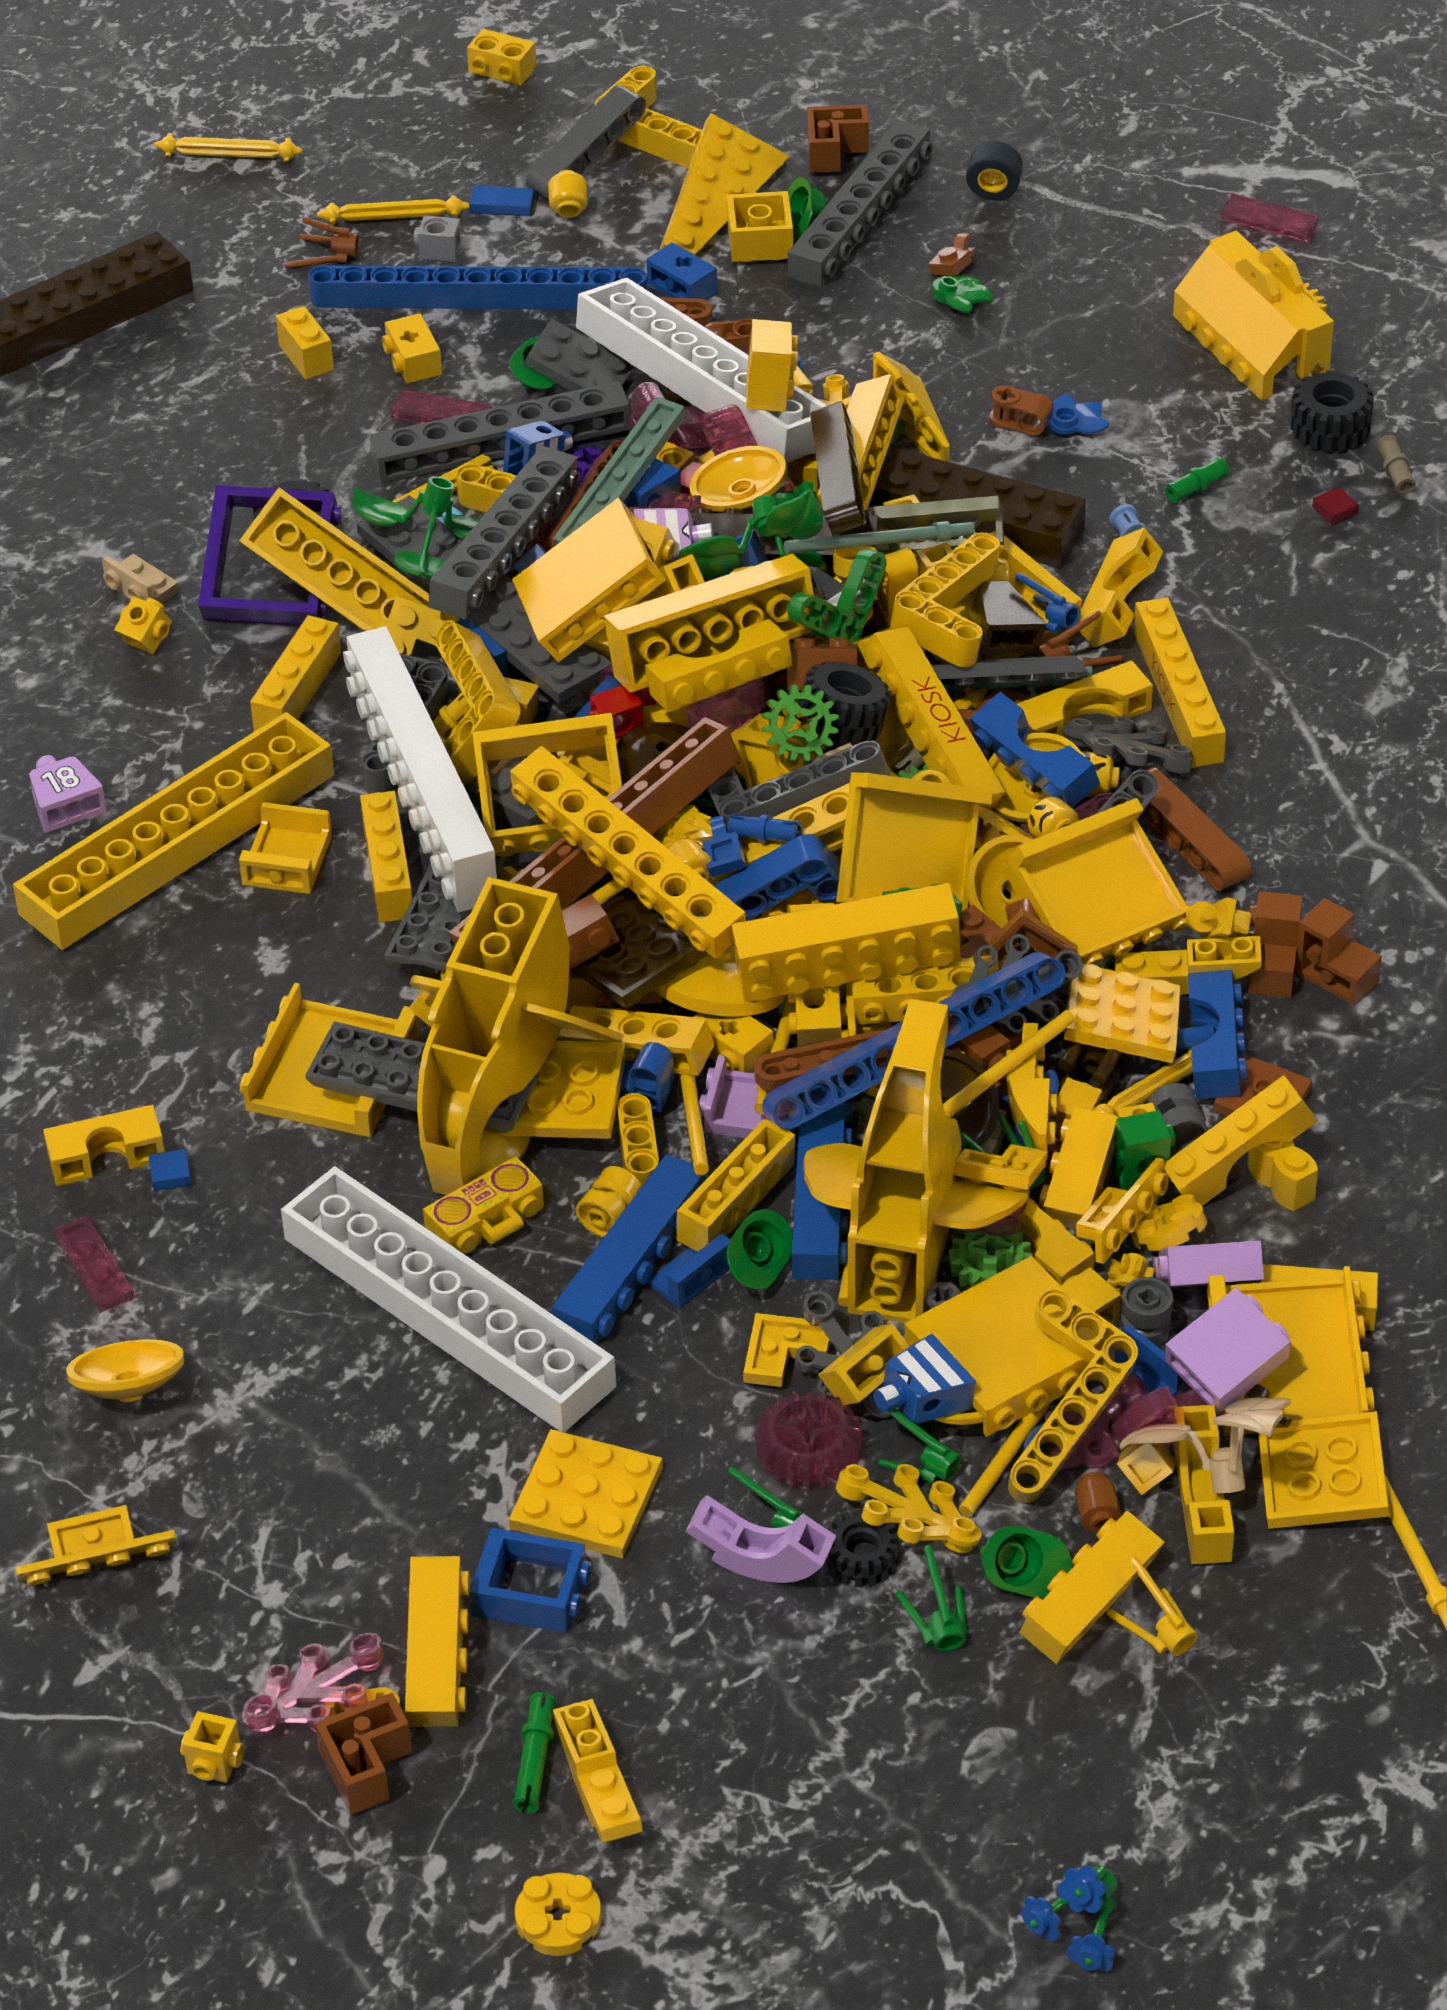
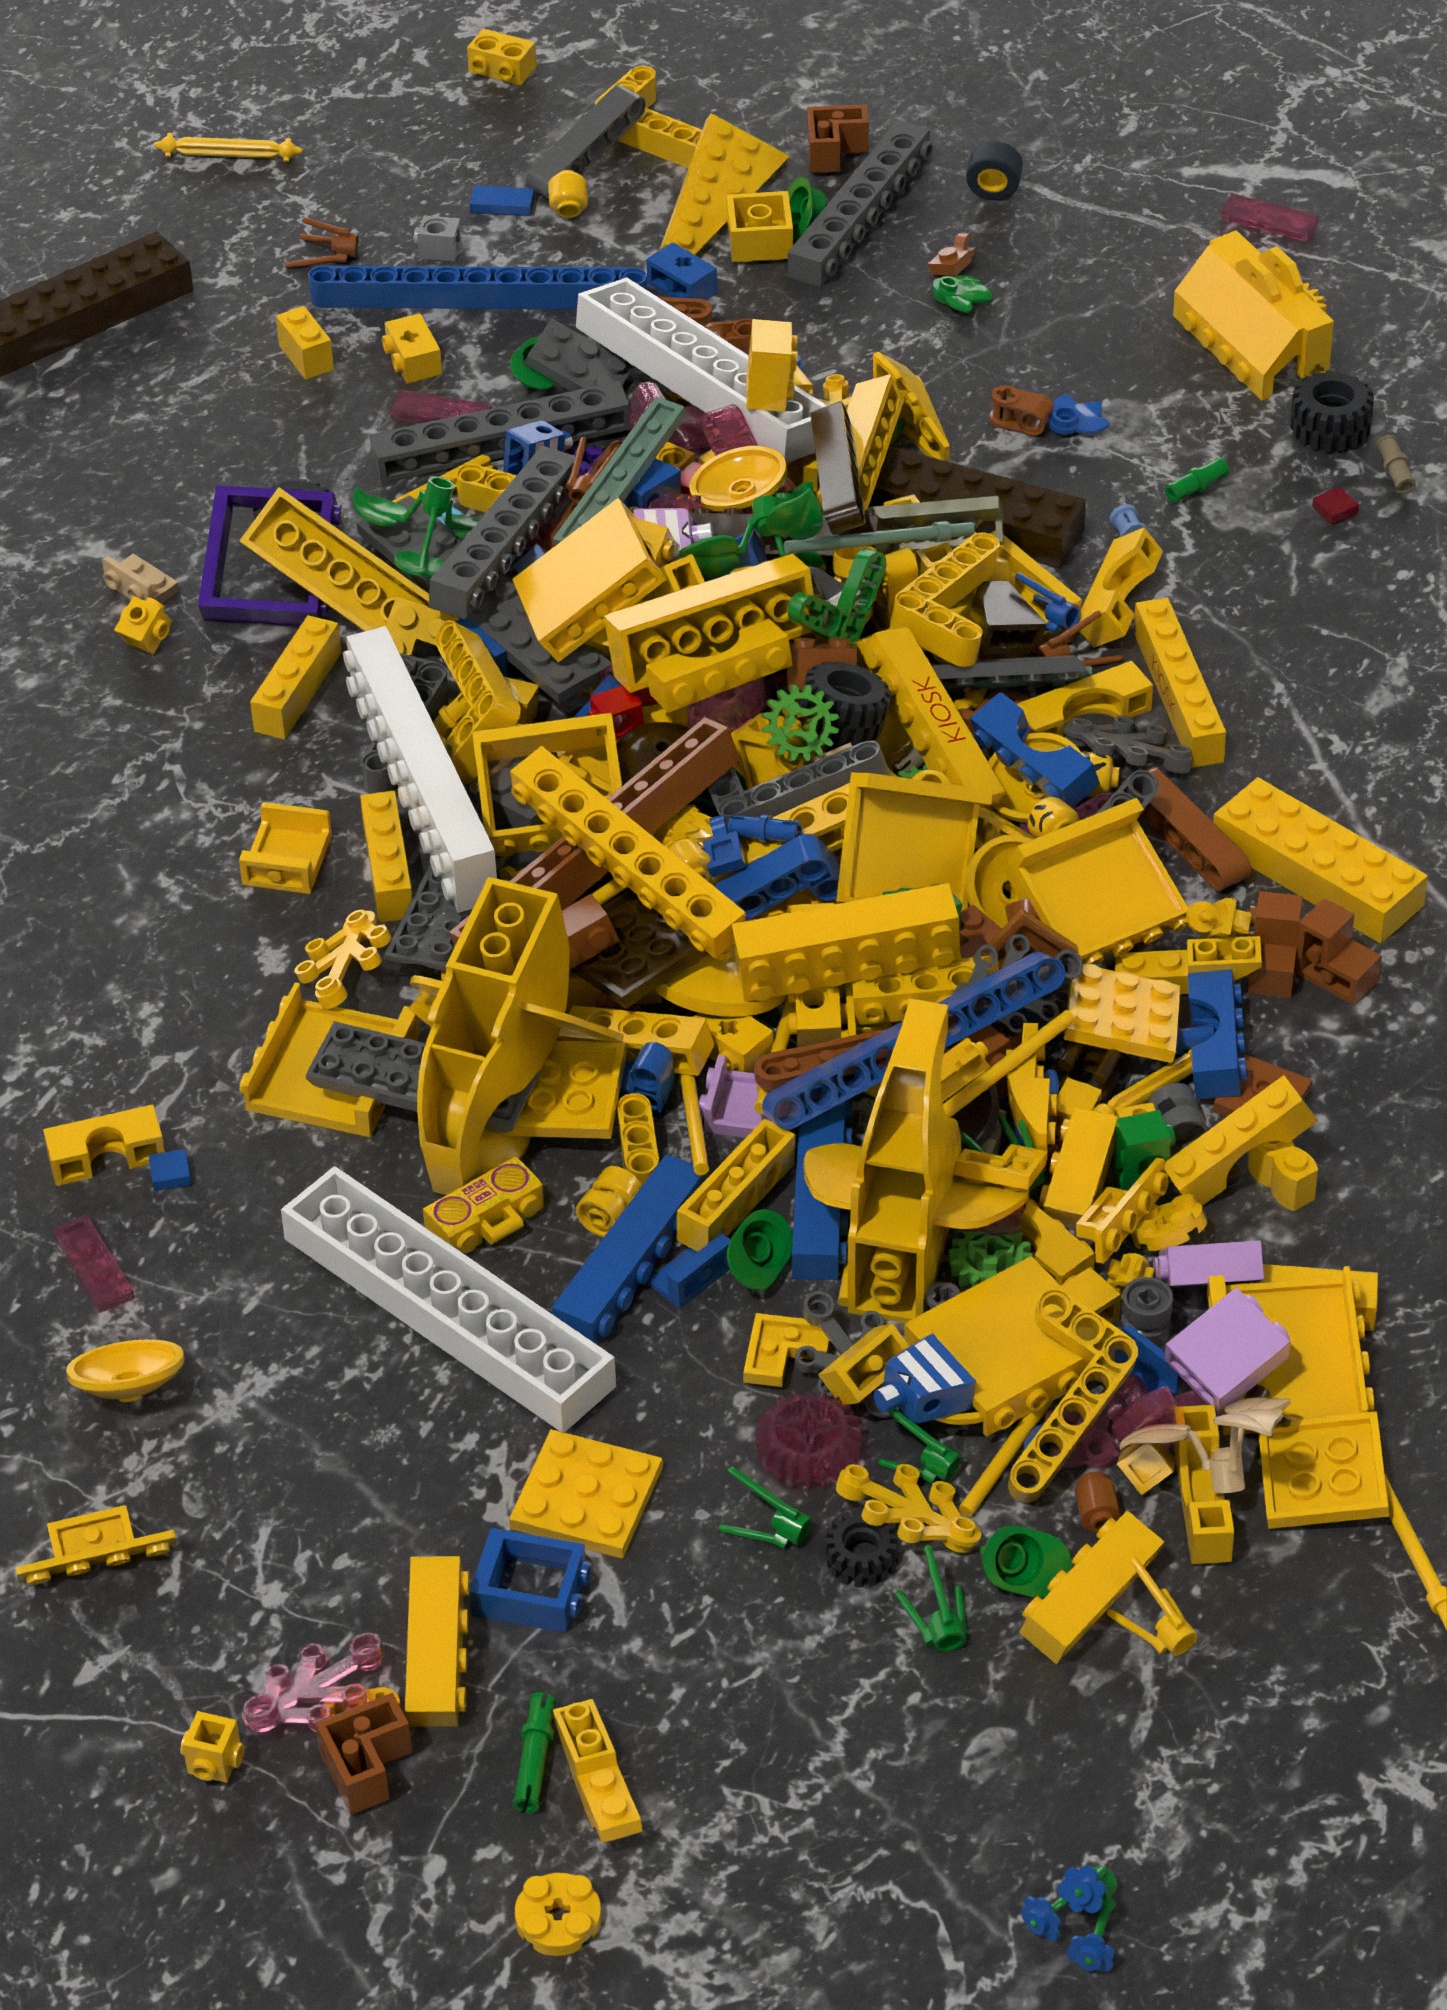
(65, 792): lavender torso -> none
(172, 830): yellow brick -> none
(358, 927): none -> yellow plant
(393, 210): yellow wheel -> none
(579, 485): none -> dark orange plant
(760, 1551): lavender arch -> none
(962, 1066): none -> yellow hinge
(1322, 859): none -> yellow brick

